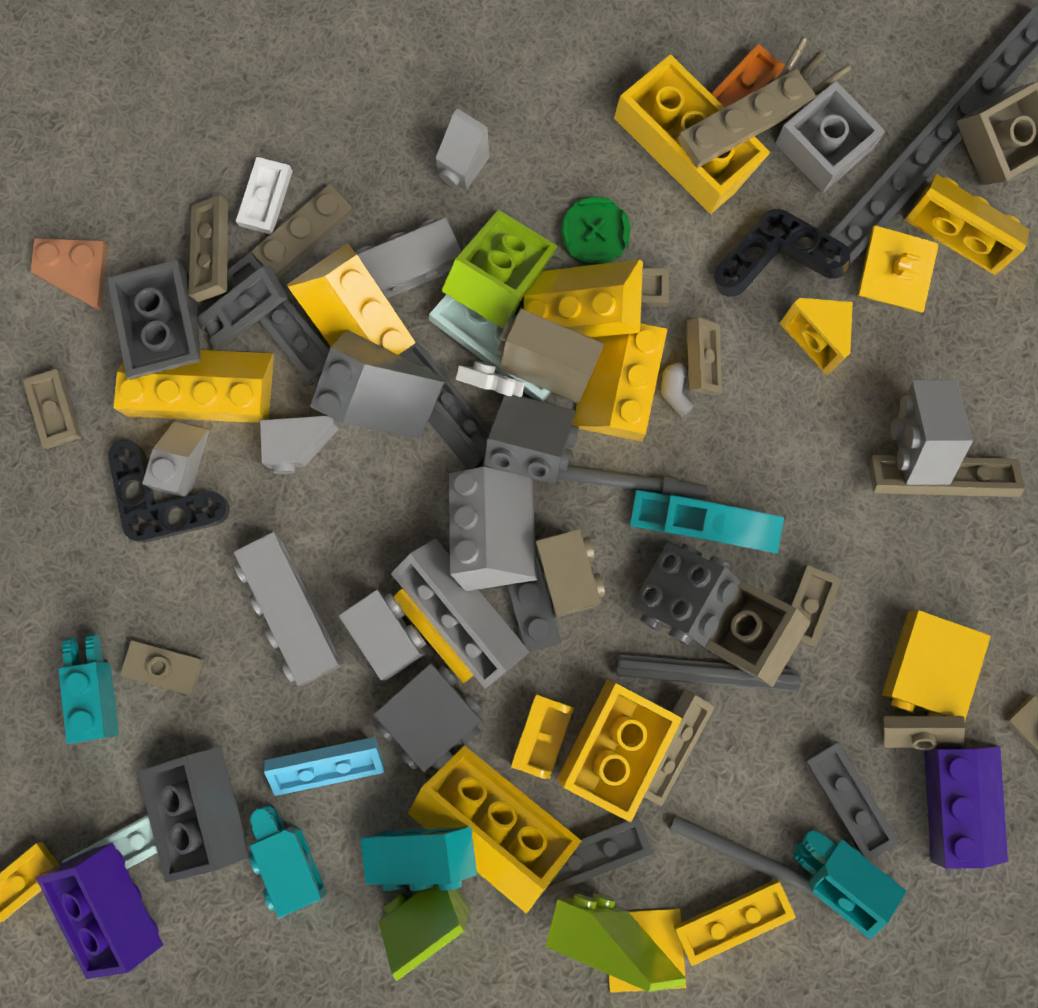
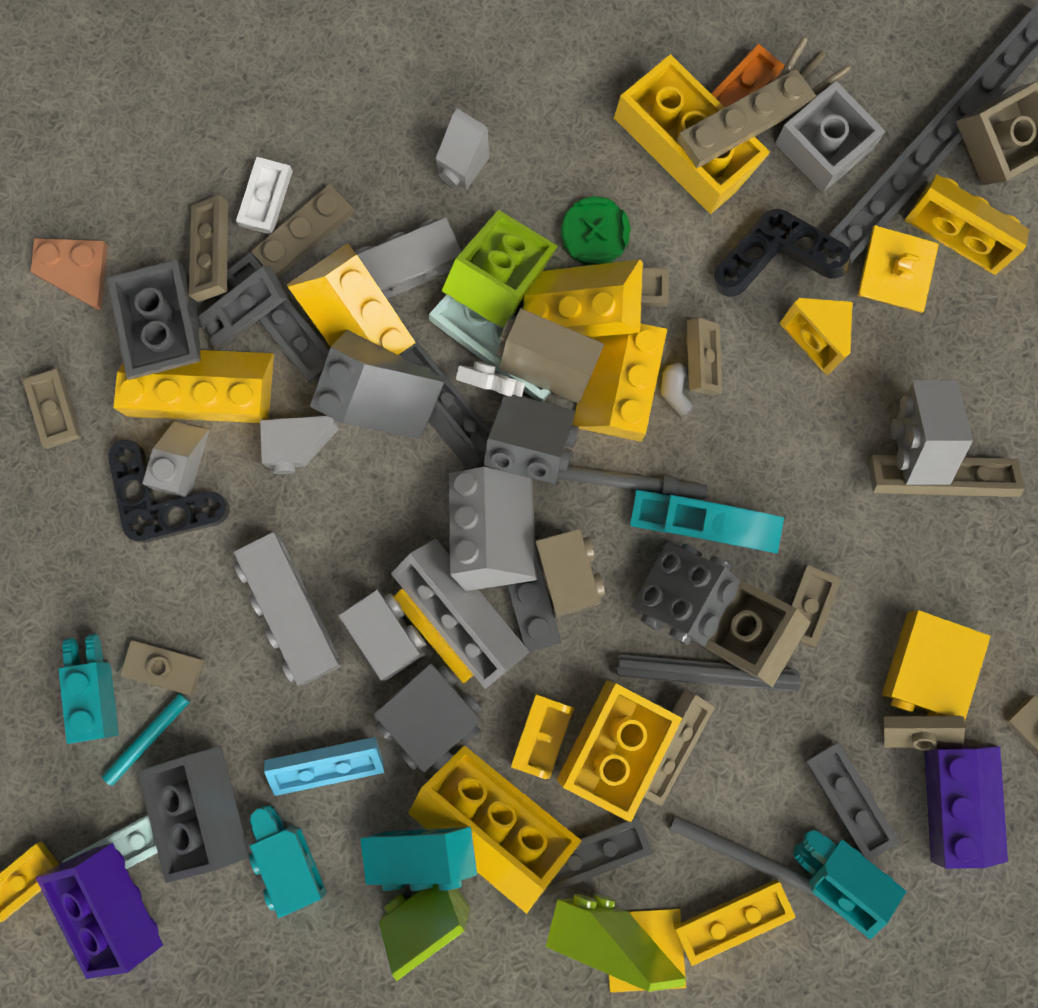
(145, 739): none -> teal bar

